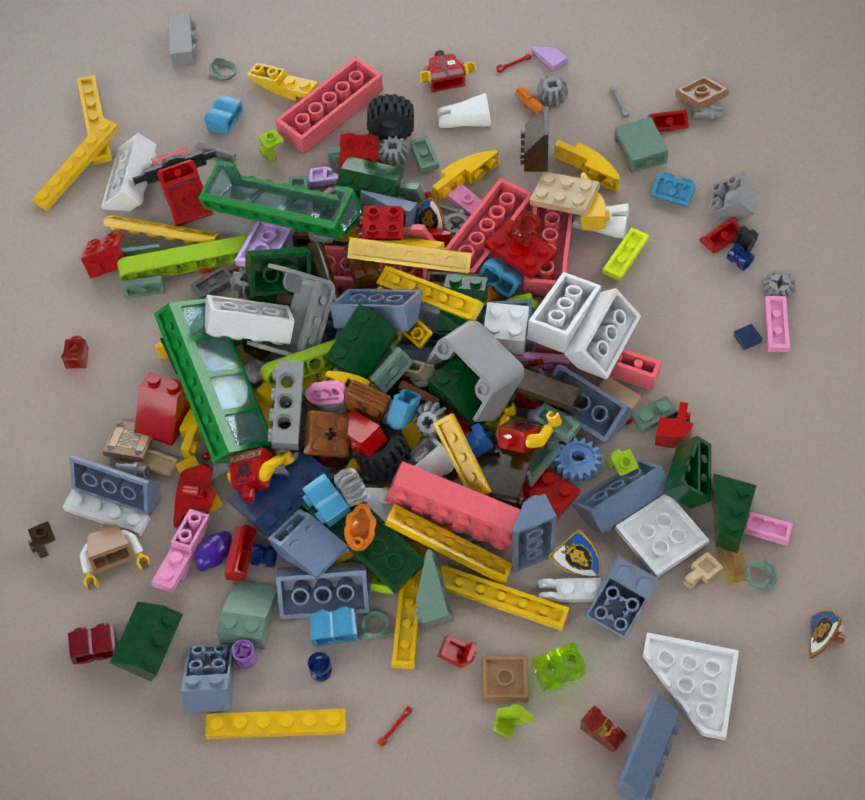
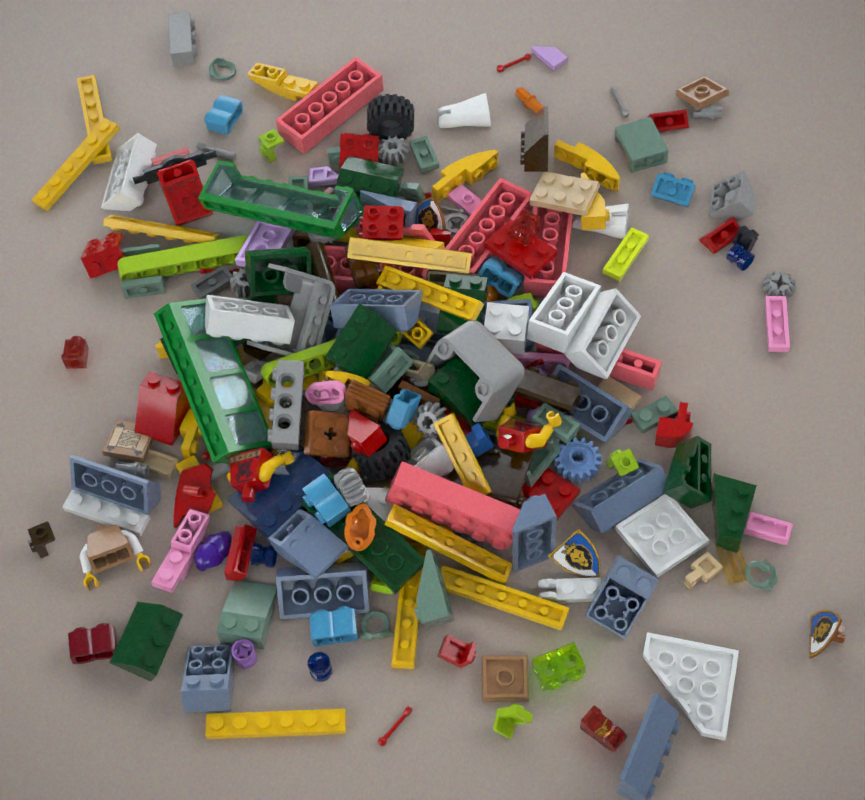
(446, 72): red torso -> none
(552, 90): light grey gear -> none
(747, 336): dark blue tile -> none

